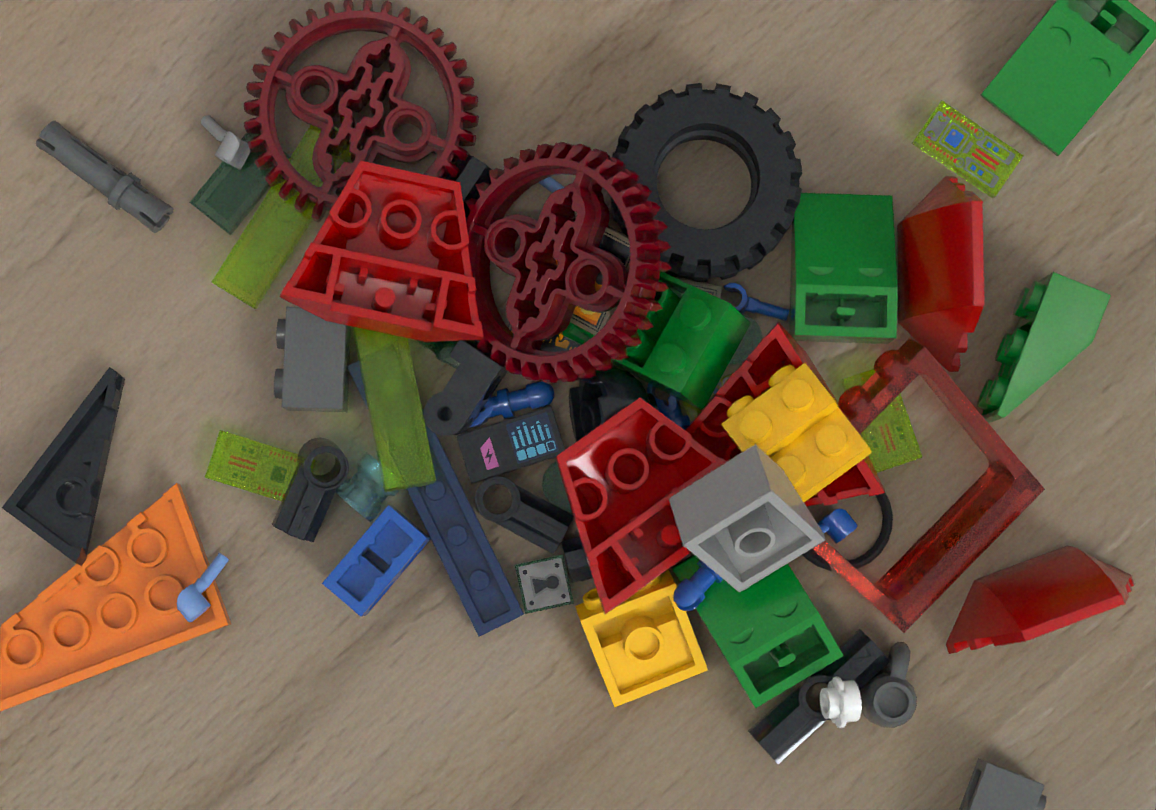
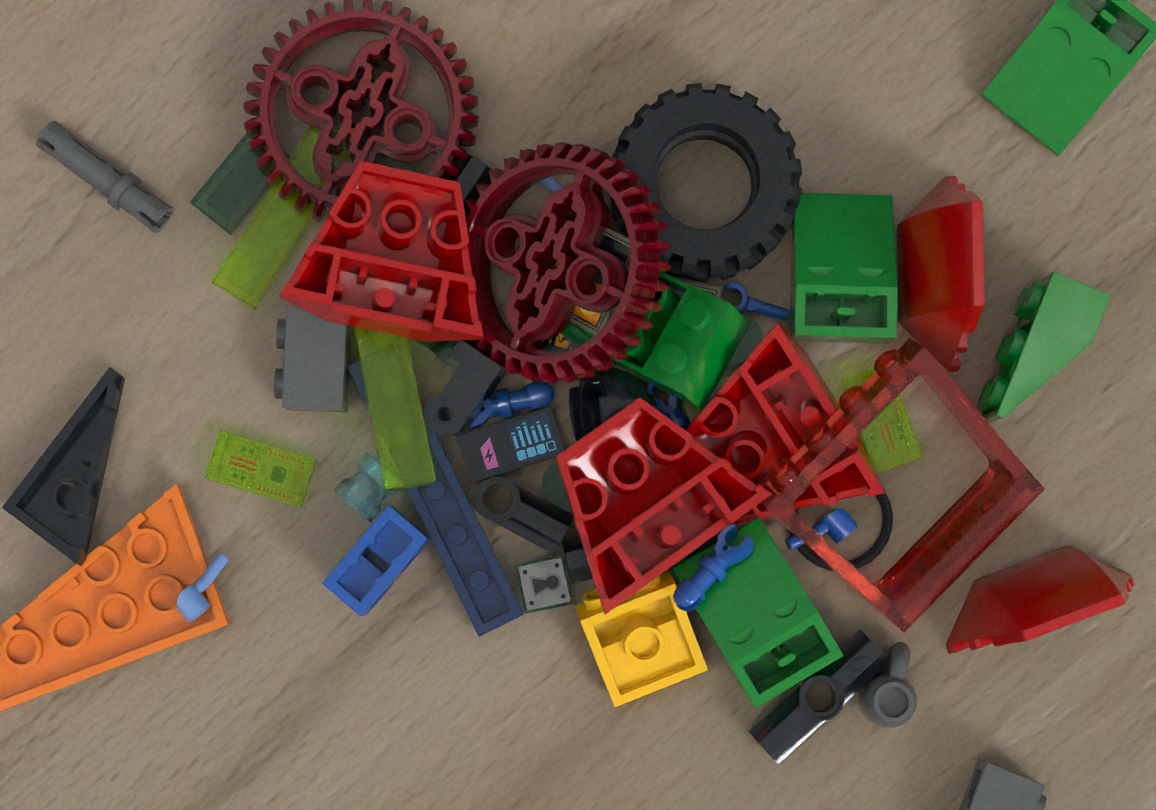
(232, 149): light grey hand -> none
(308, 493): black piece -> none
(745, 519): light grey slope -> none
(798, 430): yellow plate -> none
(841, 701): white plate -> none
(967, 149): clear neon green tile -> none

